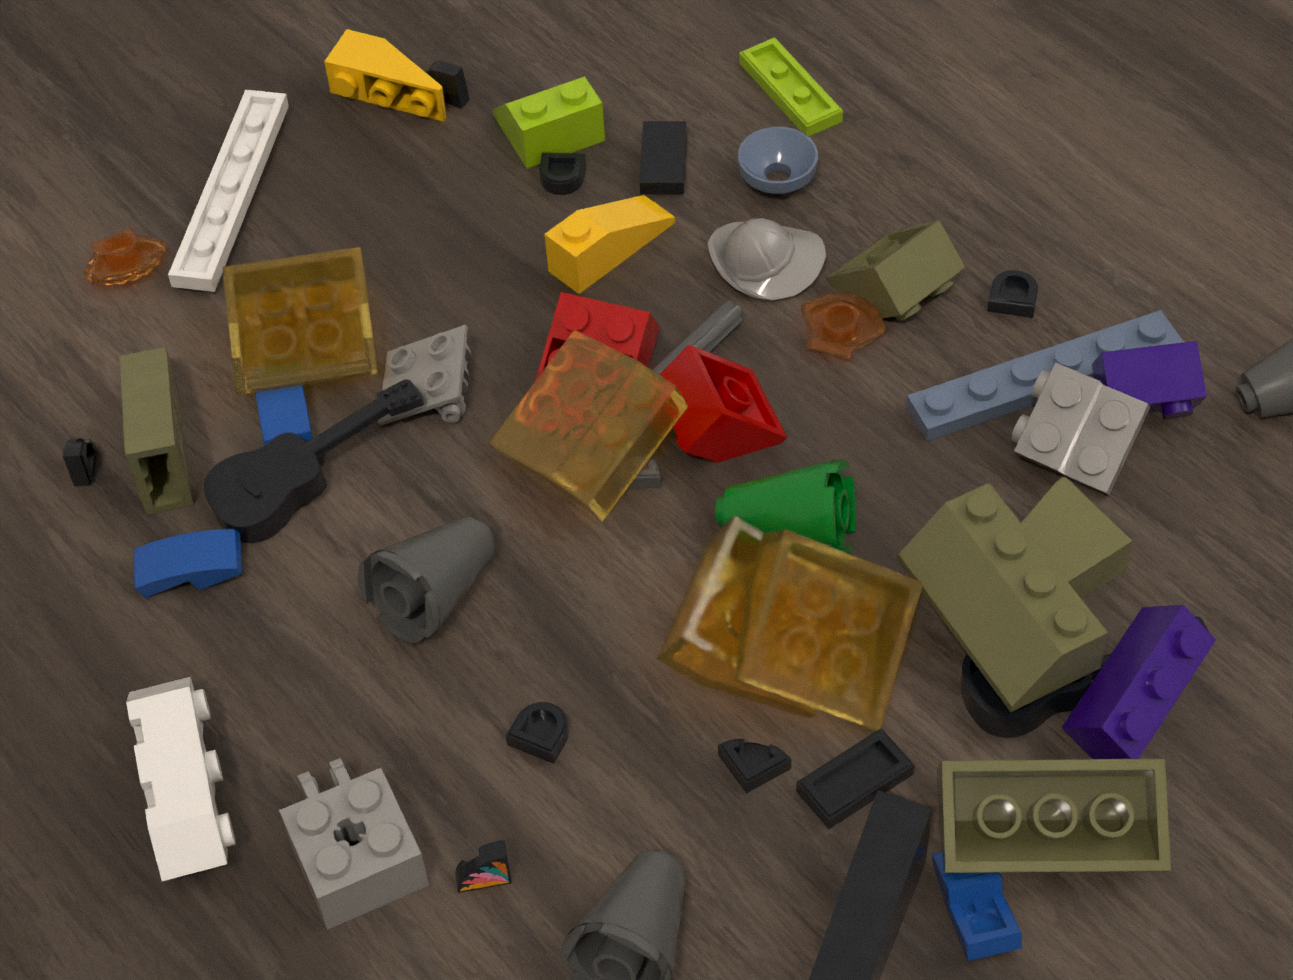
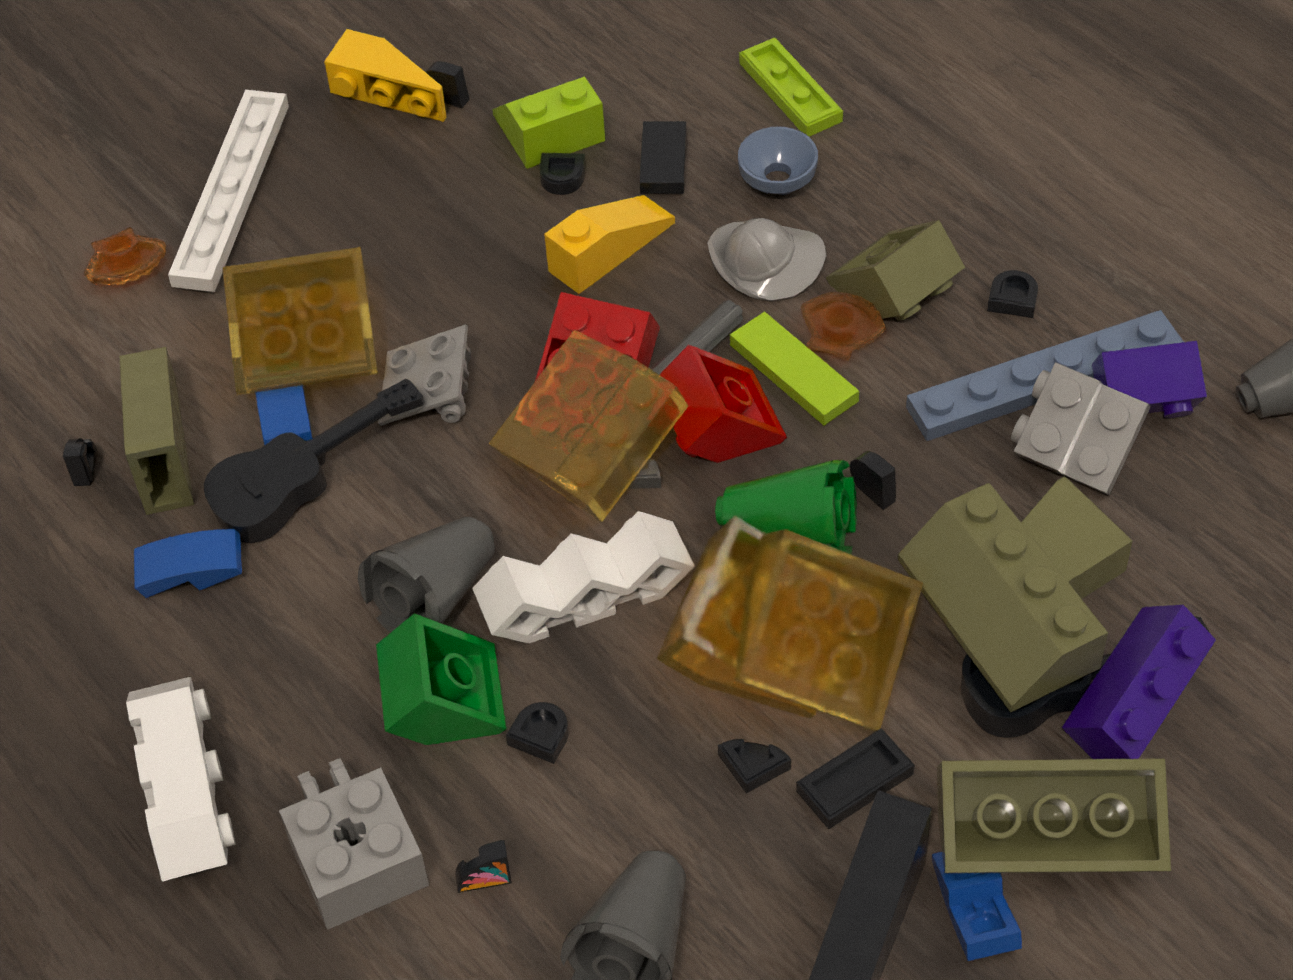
(438, 683): none -> green slope
(583, 579): none -> white brick
(794, 368): none -> lime tile
(875, 478): none -> black tile

